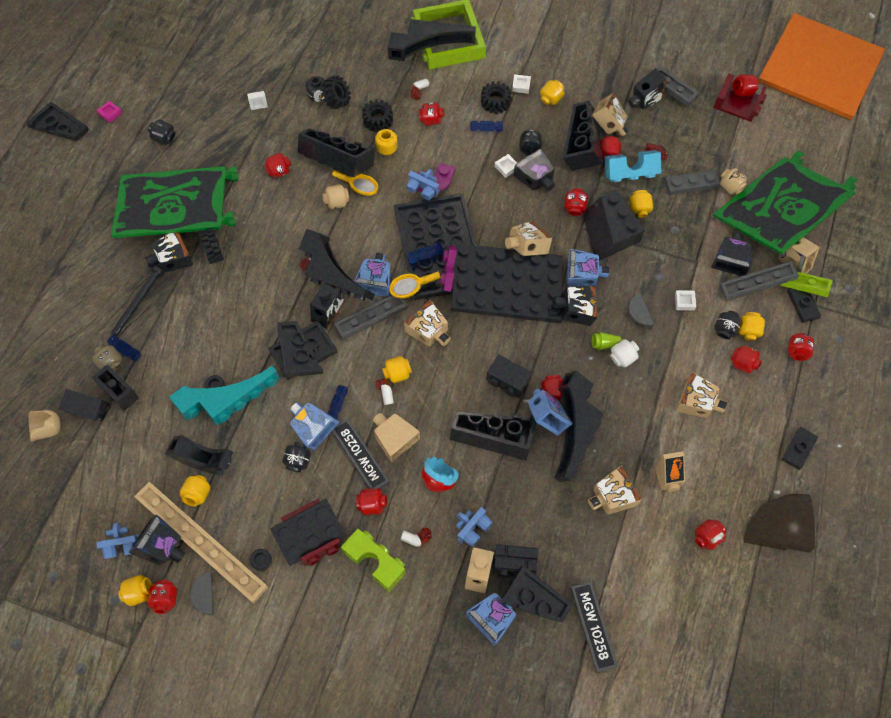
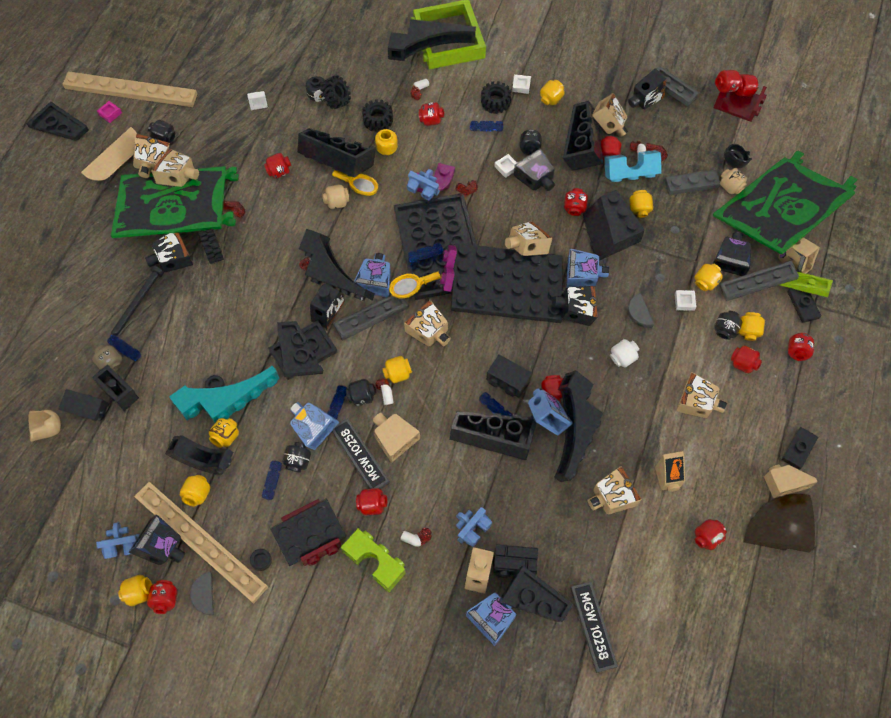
(112, 157): none -> tan brick
(130, 89): none -> tan plate
(147, 153): none -> torso
(174, 169): none -> tan torso
(223, 432): none -> yellow head
(235, 206): none -> clear red arm
(271, 480): none -> clear blue axle
(361, 392): none -> black head
(438, 475): medium azure hair -> none
(467, 190): none -> clear red arm
(493, 405): none -> clear blue axle
(604, 341): lime cone -> none
(638, 147): none -> arm
(708, 277): none -> yellow head
(728, 81): none -> red head
(736, 156): none -> black hair
(787, 480): none -> tan slope
(822, 66): orange tile -> none

